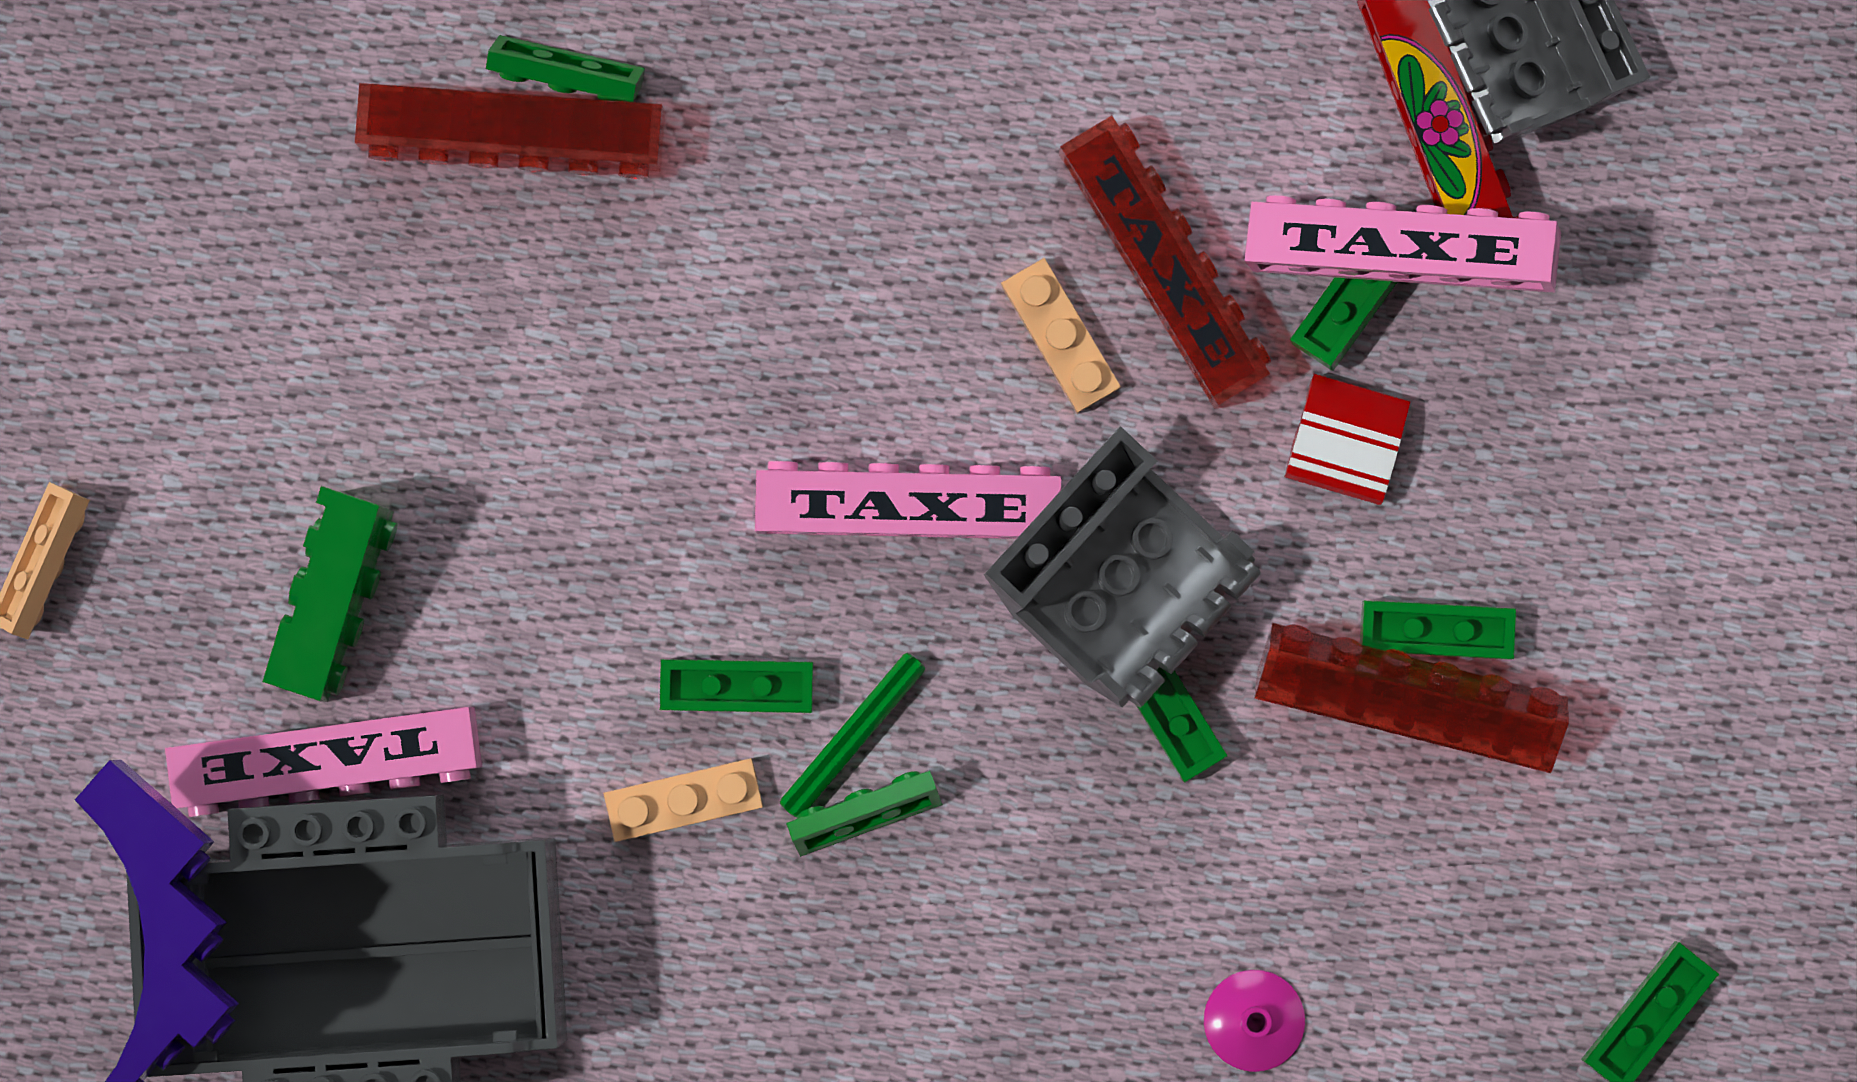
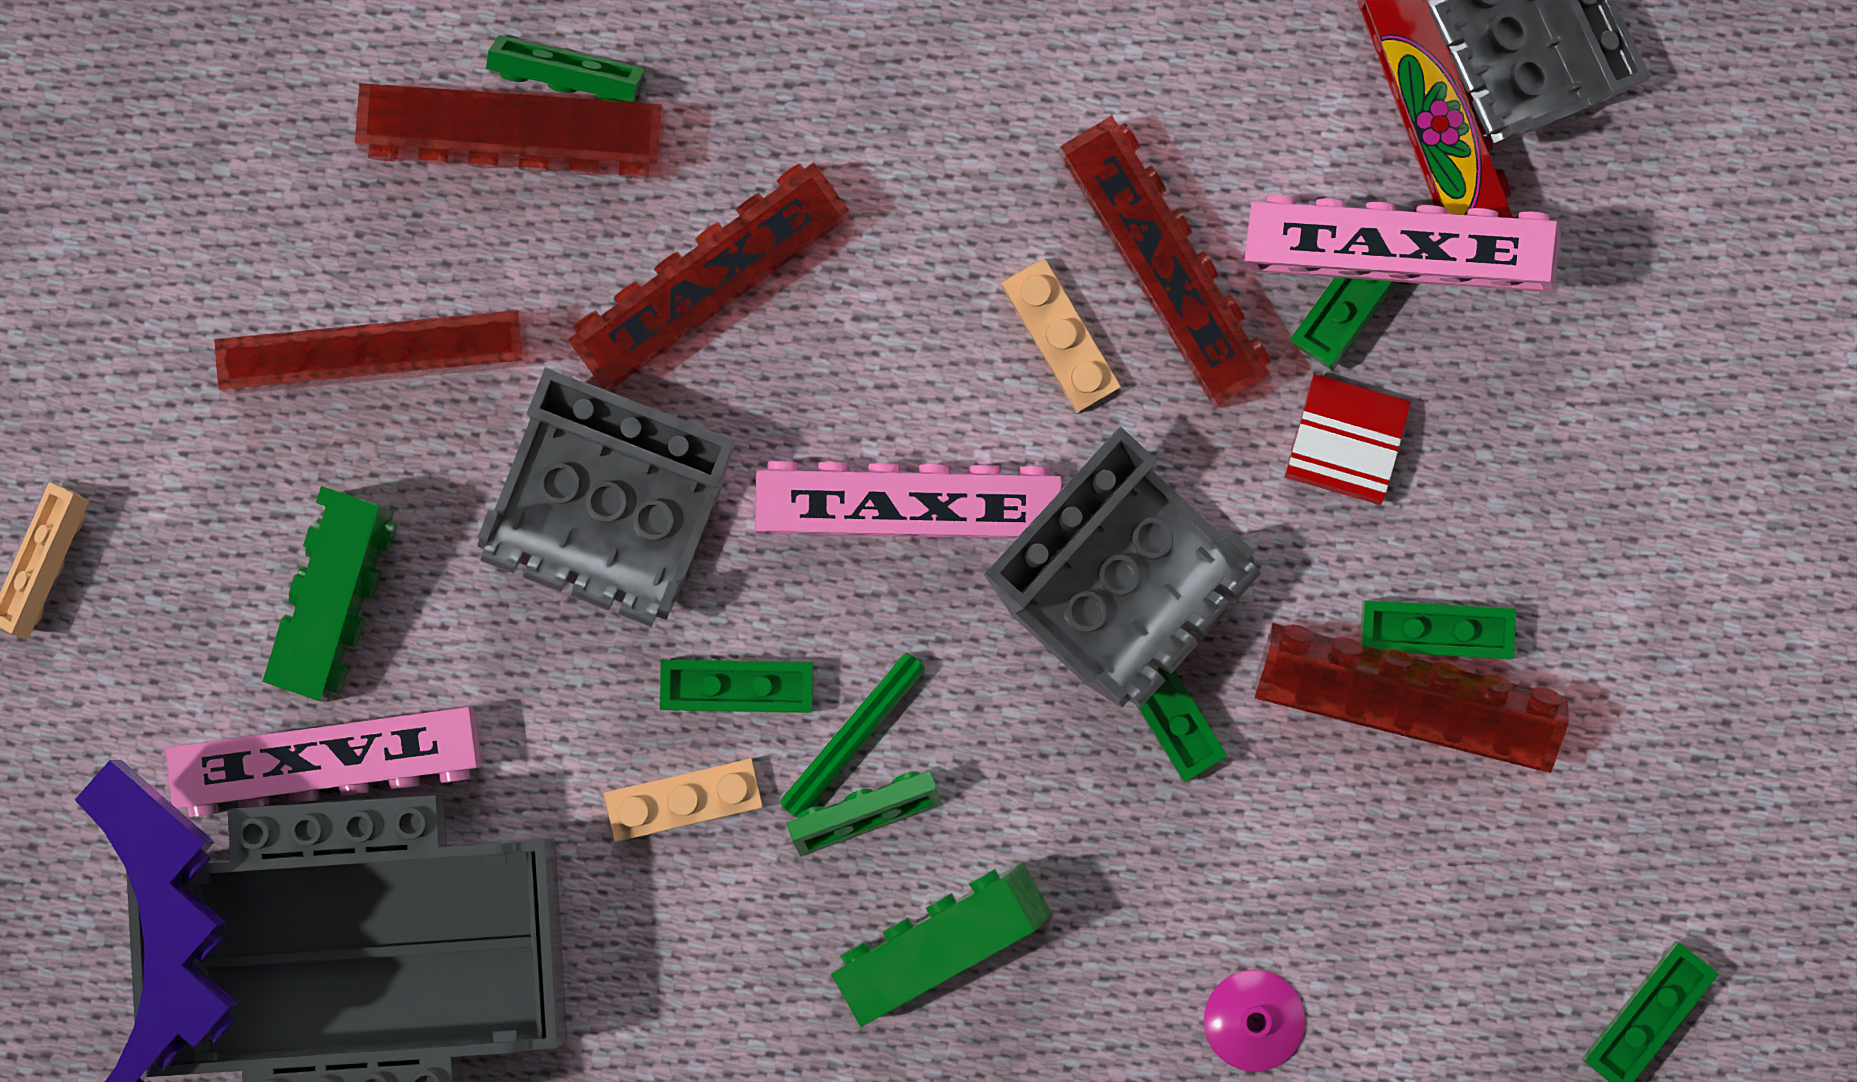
(371, 352): none -> clear red brick
(606, 498): none -> flat silver slope
(709, 276): none -> clear red brick
(942, 944): none -> green wedge

